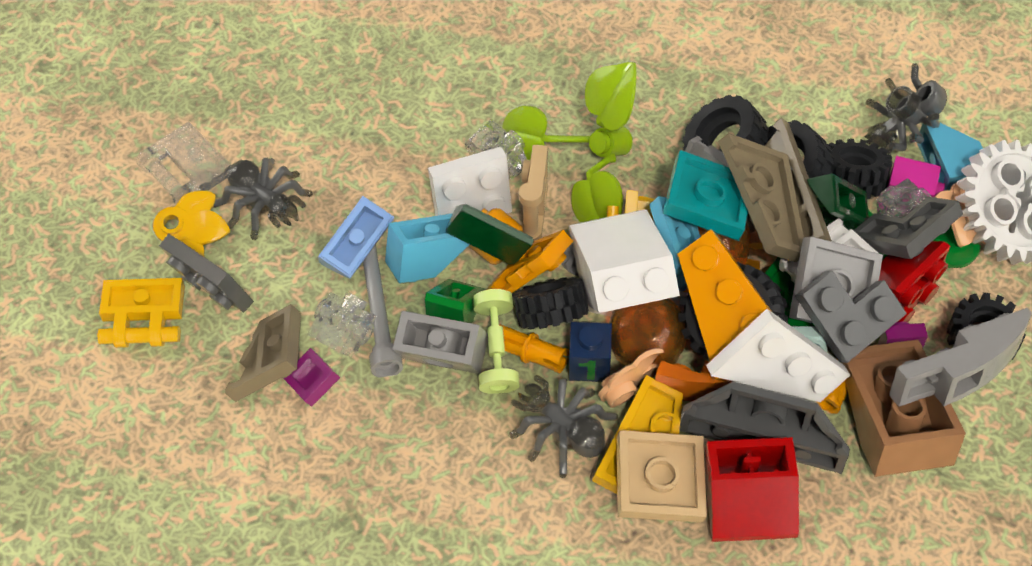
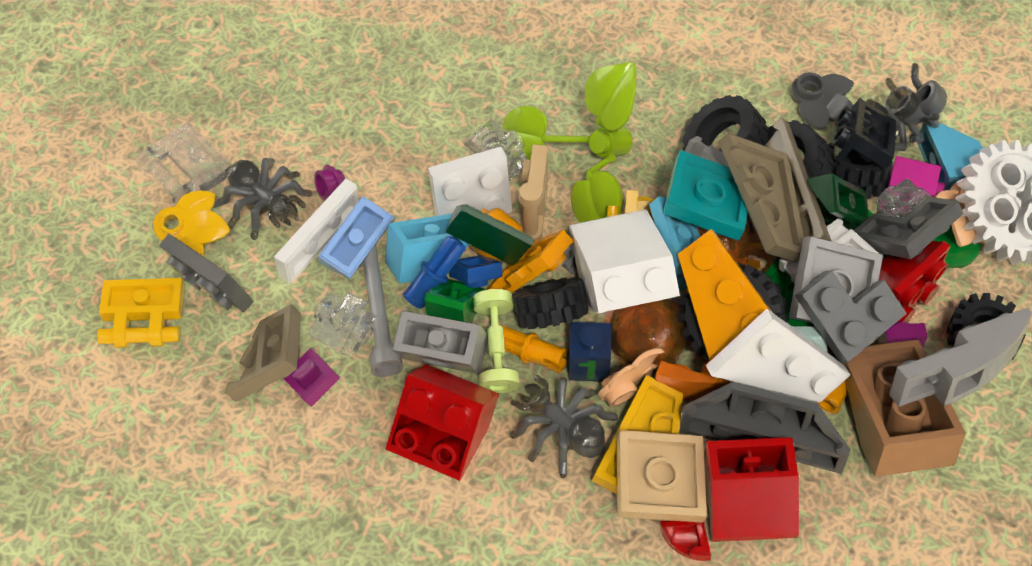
(316, 232): none -> white tile
(327, 180): none -> magenta plate
(434, 271): none -> blue axle
(441, 420): none -> red slope
(476, 270): none -> blue plate
(687, 538): none -> red tile
(824, 100): none -> dark grey plate
(865, 131): none -> black bracket

